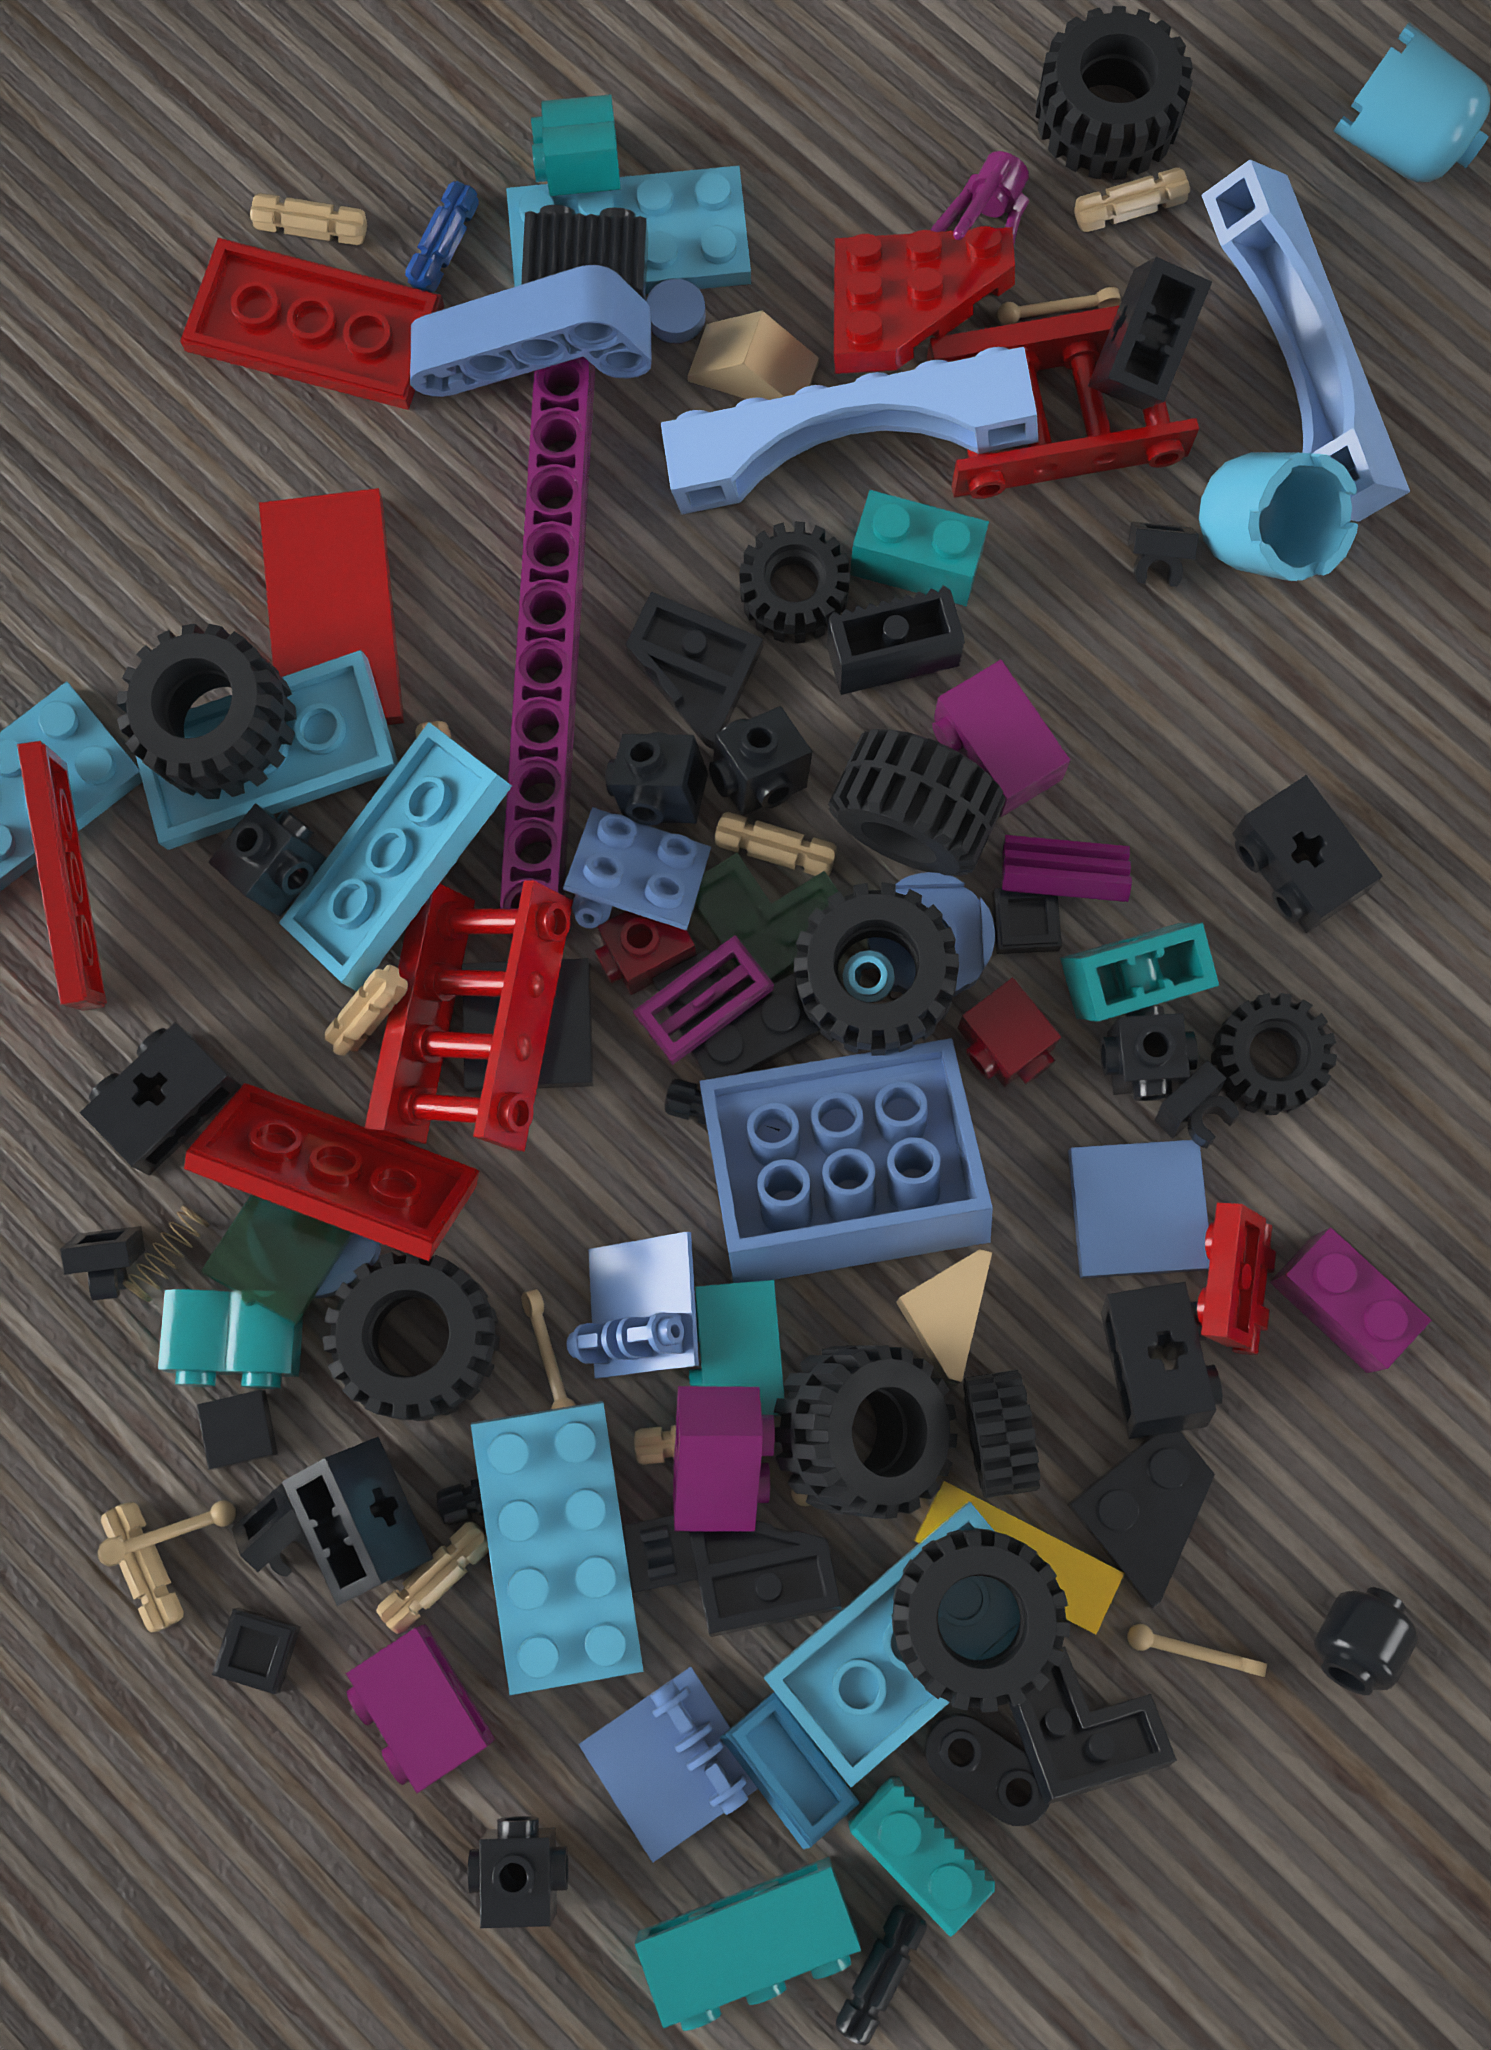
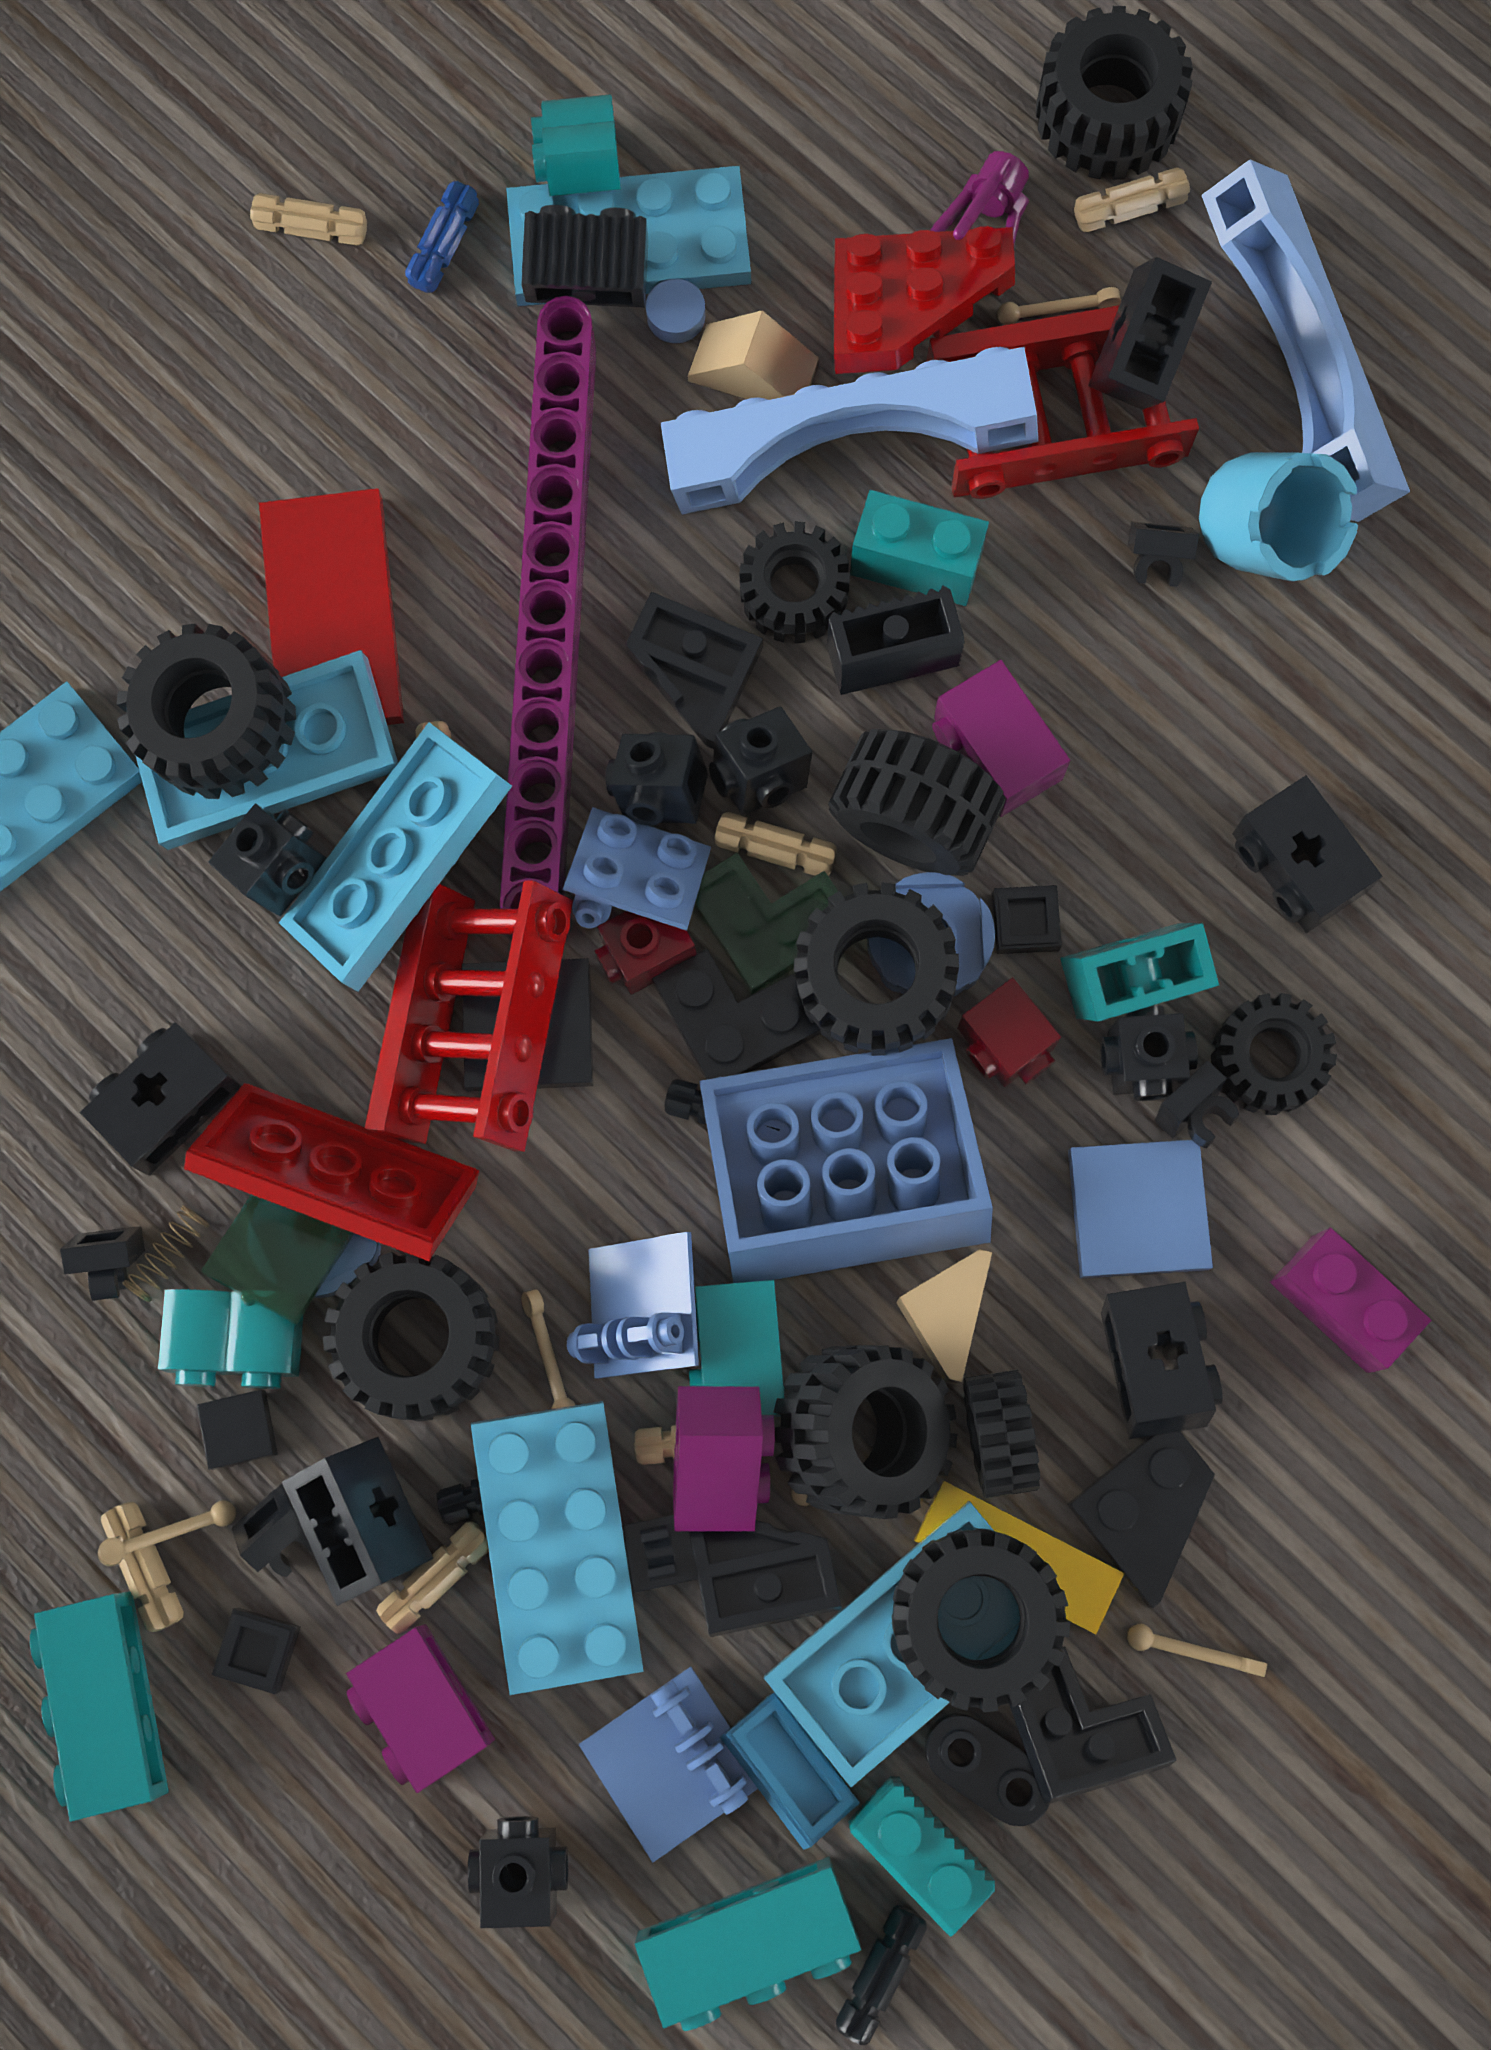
(62, 877): red tile -> none
(98, 1706): none -> teal brick
(307, 322): red tile -> none
(366, 1010): tan axle -> none
(531, 328): medium blue beam -> none
(660, 1032): magenta tile -> none
(868, 960): medium azure pin -> none
(1066, 868): magenta tile -> none
(1234, 1298): red plate -> none
(1366, 1640): black head -> none
(1419, 110): medium azure cylinder -> none

